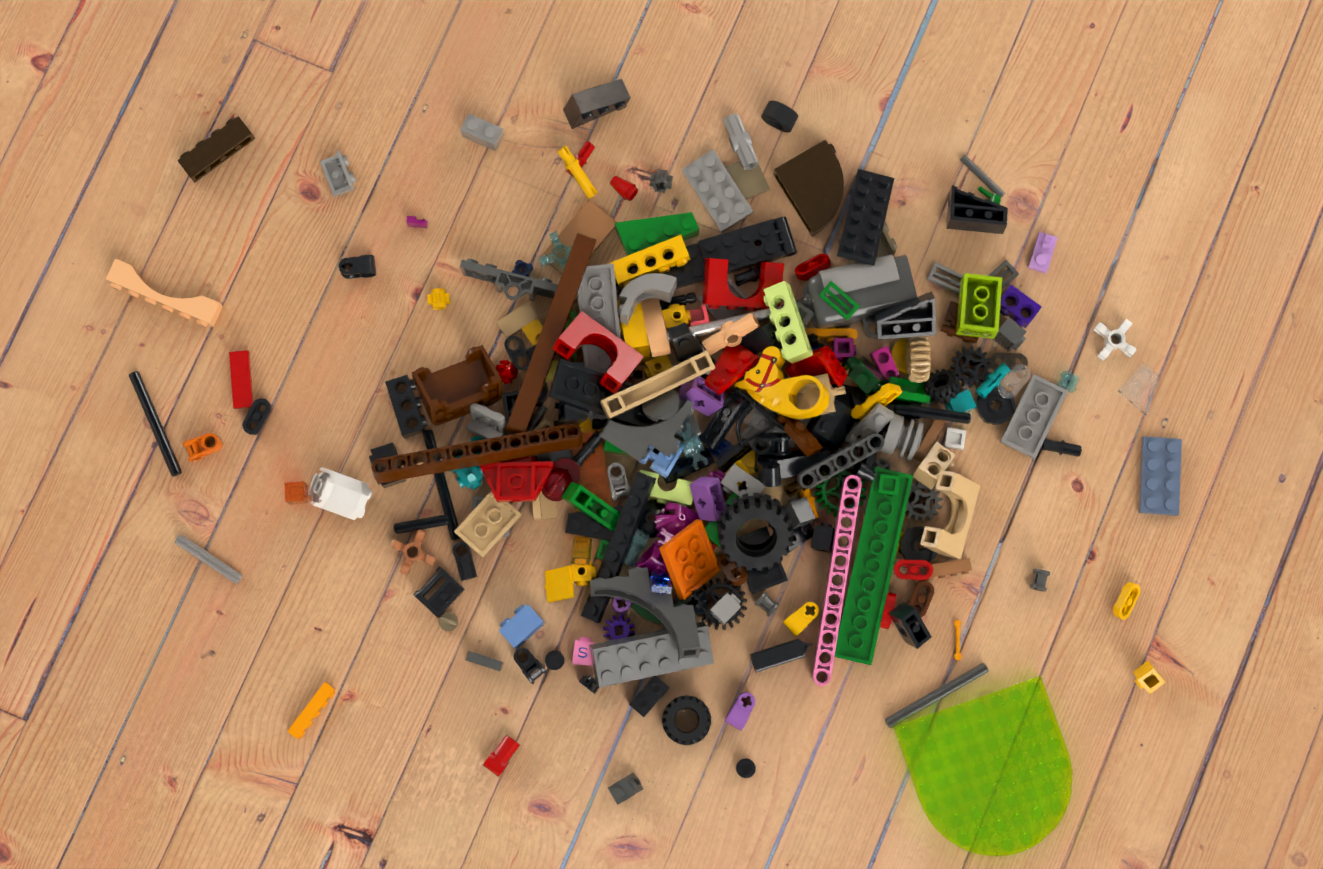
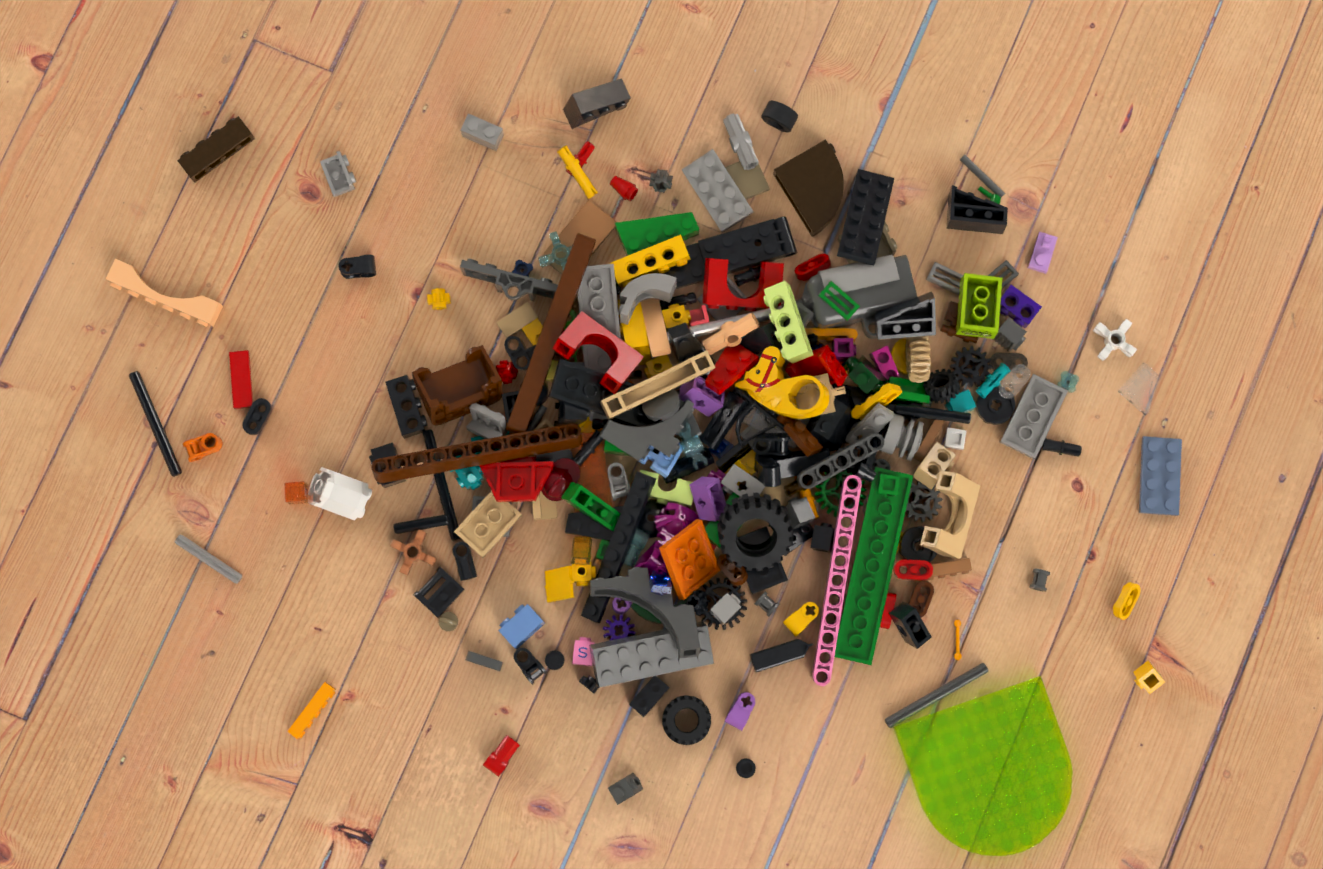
(415, 223): magenta tile -> none

